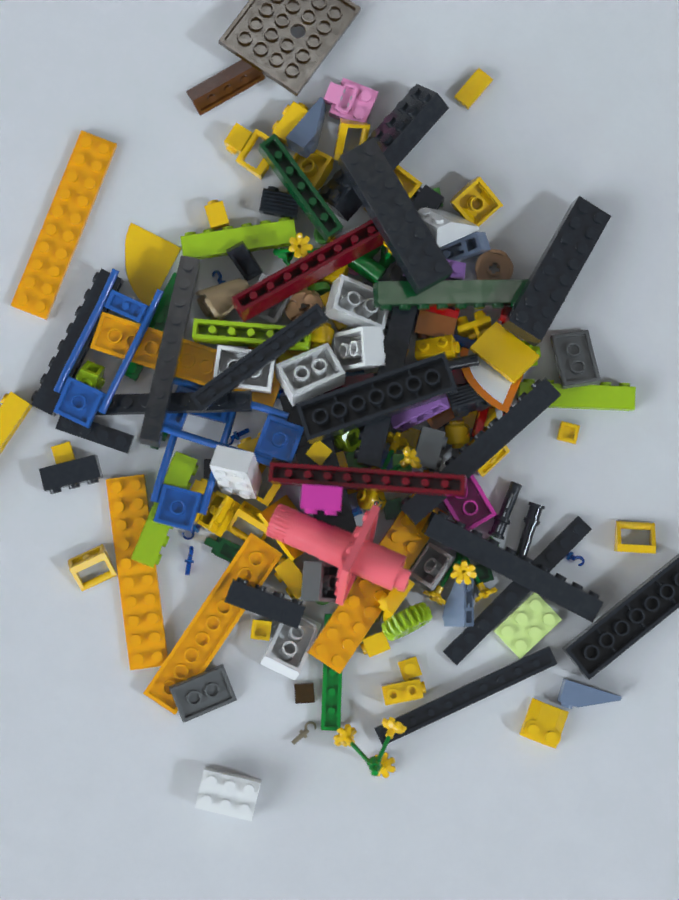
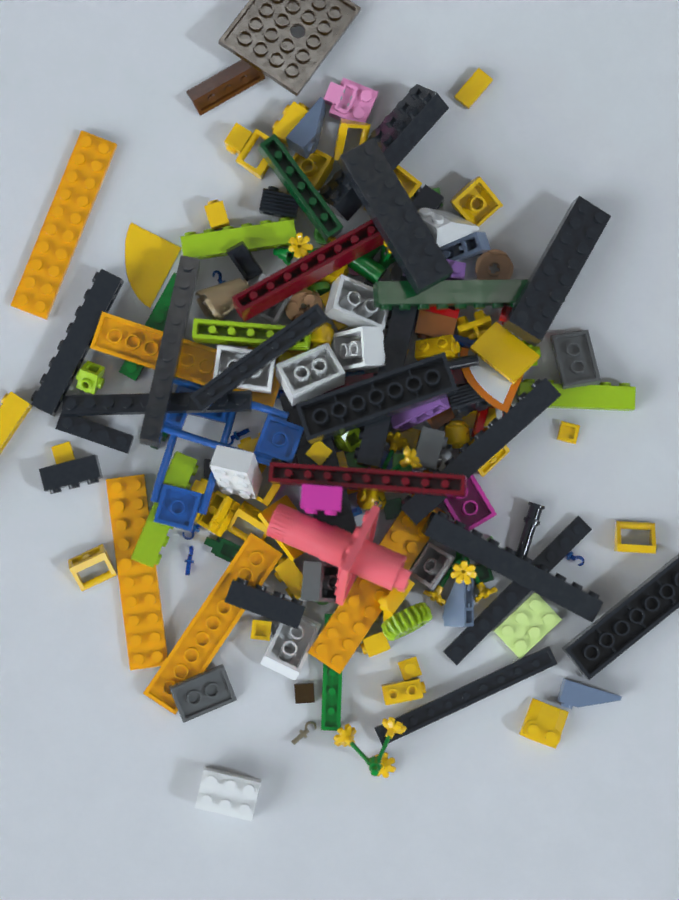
(81, 401): blue plate -> none
(504, 520): black pin -> none

